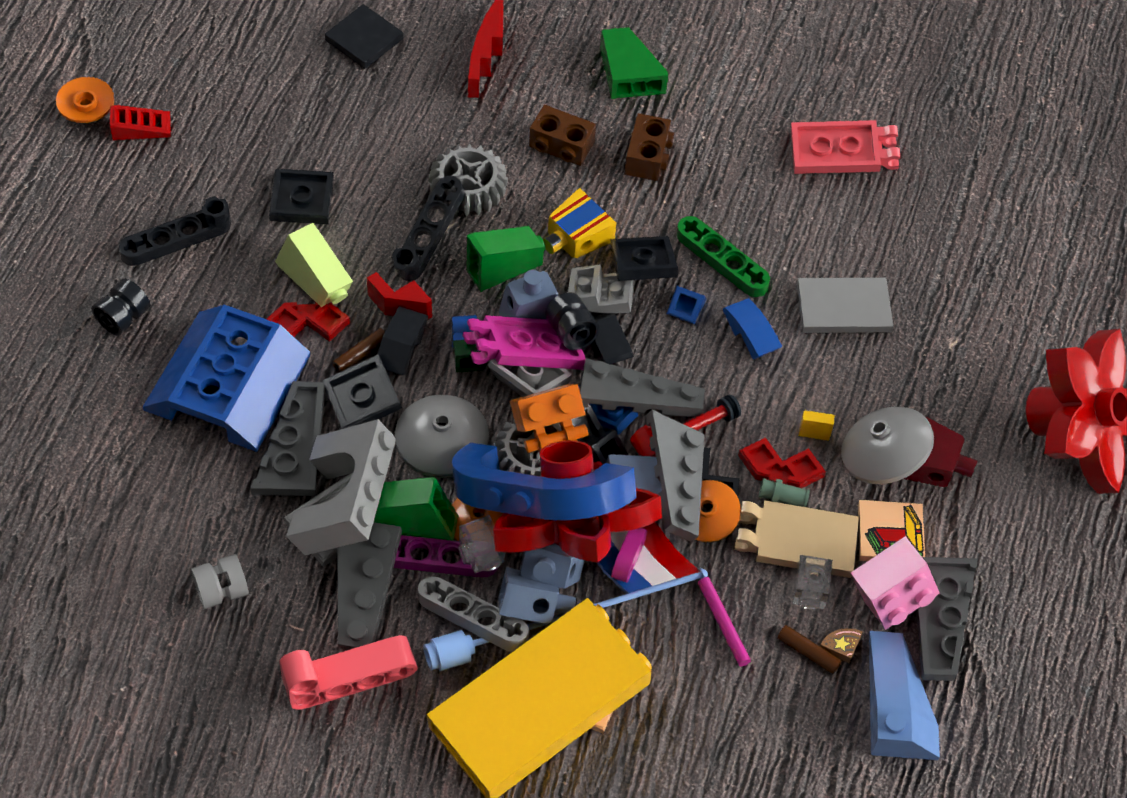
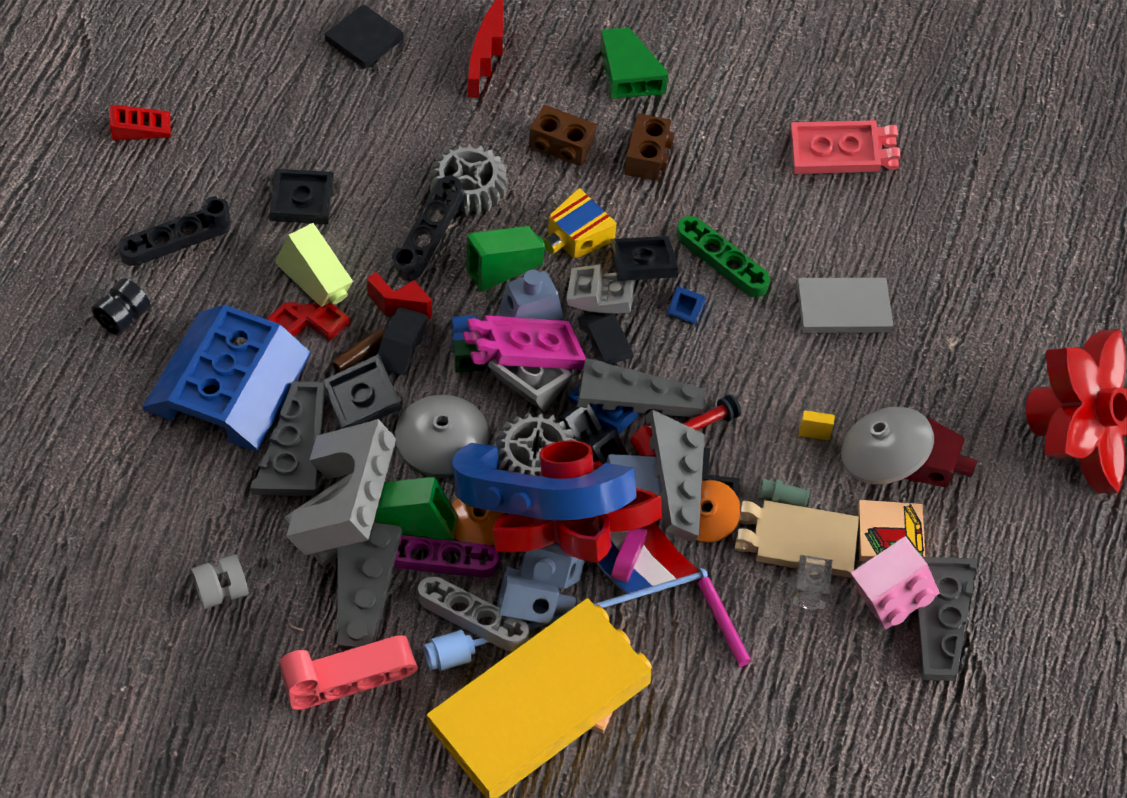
(84, 99): orange dish -> none
(478, 545): clear brick -> none
(549, 408): orange brick -> none
(572, 321): black wheel -> none
(755, 329): blue slope -> none
(796, 470): red tile -> none
(809, 649): reddish brown piece -> none
(842, 643): medium nougat tile -> none
(899, 707): medium blue wedge -> none

